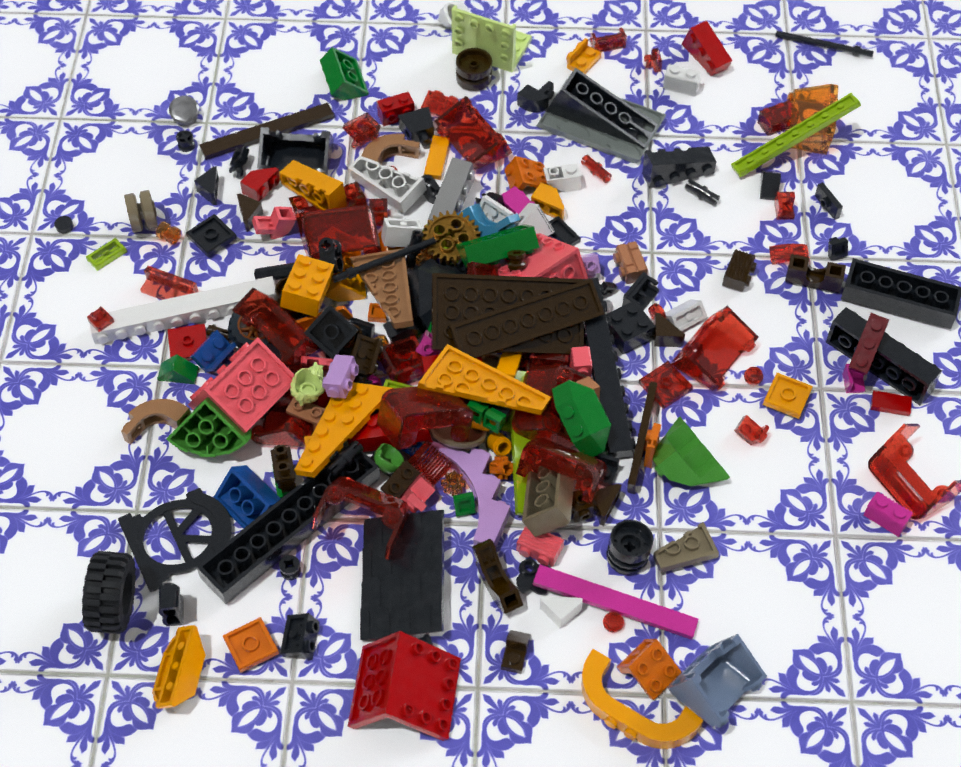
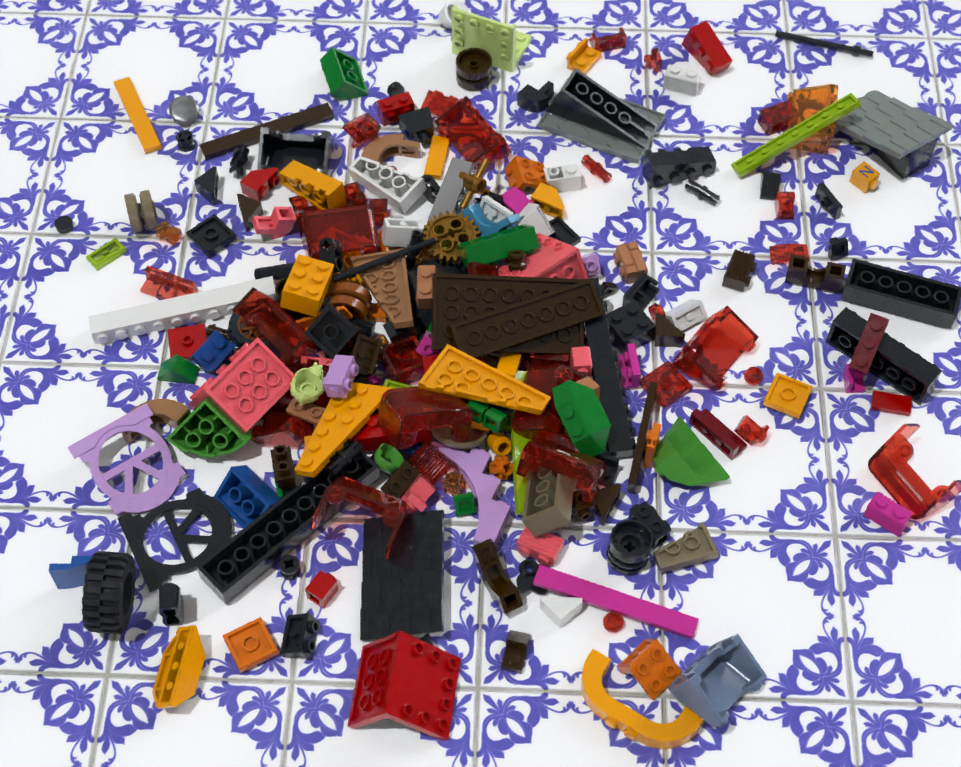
(69, 574): none -> blue slope
(100, 319): clear red tile -> none
(137, 115): none -> light orange tile
(168, 479): none -> lavender window
(322, 589): none -> red brick
(353, 297): none -> dark orange wheel
(395, 88): none -> black tile
(424, 286): none -> nougat brick
(474, 183): none -> pearl gold bar
(629, 367): none -> dark pink bracket
(648, 515): none -> black brick
(717, 433): none -> dark red panel
(864, 177): none -> light orange brick
(894, 131): none -> light grey piece

